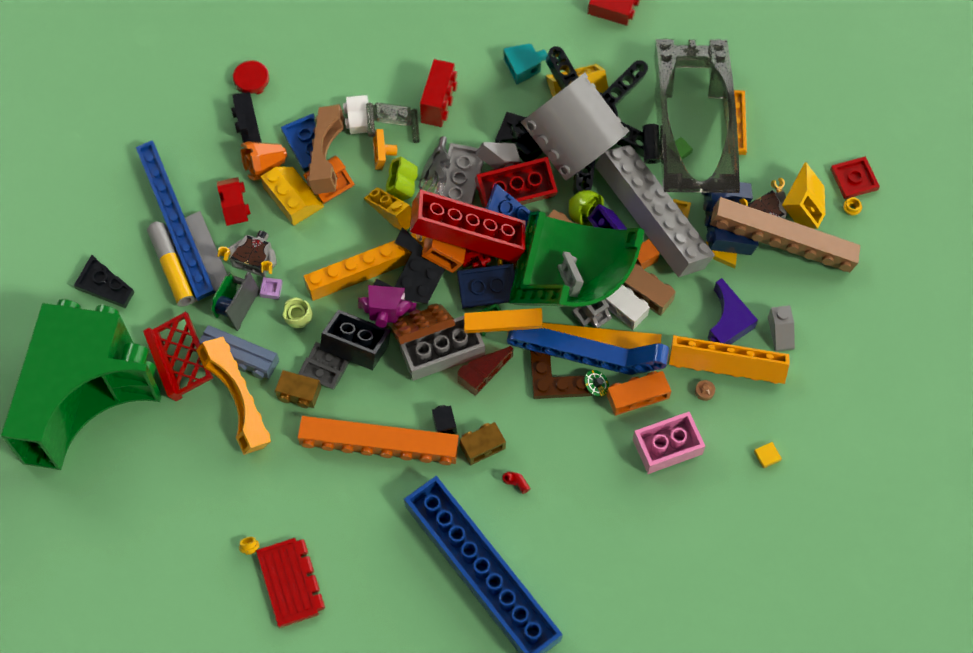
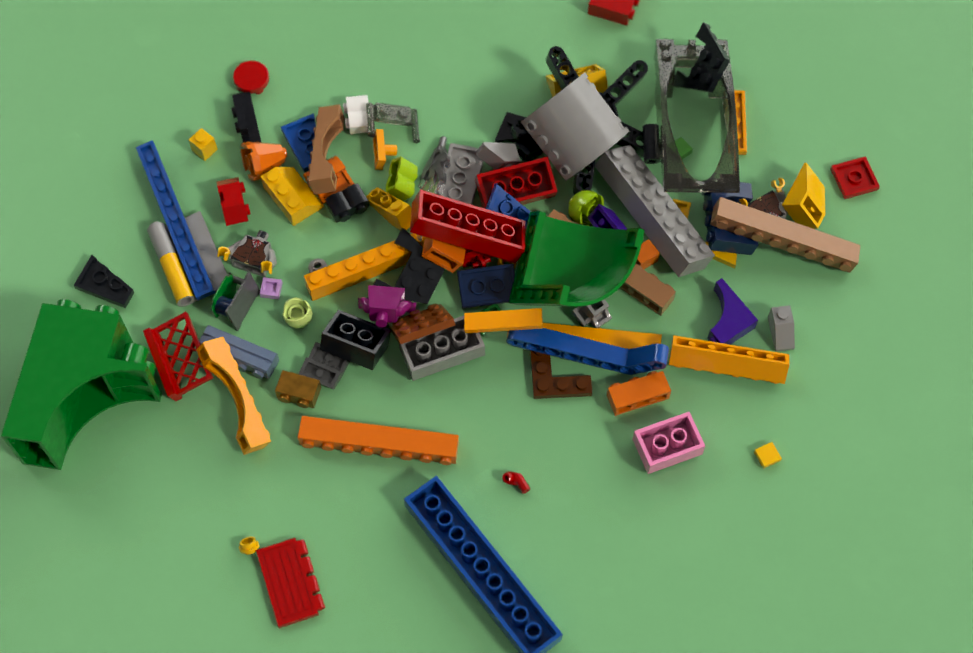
(203, 144): none -> yellow brick
(315, 262): none -> light grey plate
(347, 202): none -> black brick
(438, 93): red brick -> none
(444, 420): black brick -> none
(481, 370): clear red slope -> none
(482, 443): pearl gold brick -> none
(523, 61): teal torso -> none
(570, 274): light grey hinge -> none
(596, 383): green piece -> none
(628, 307): white brick -> none
(705, 390): medium nougat tile -> none
(708, 67): none -> black wing
(856, 203): yellow plate -> none

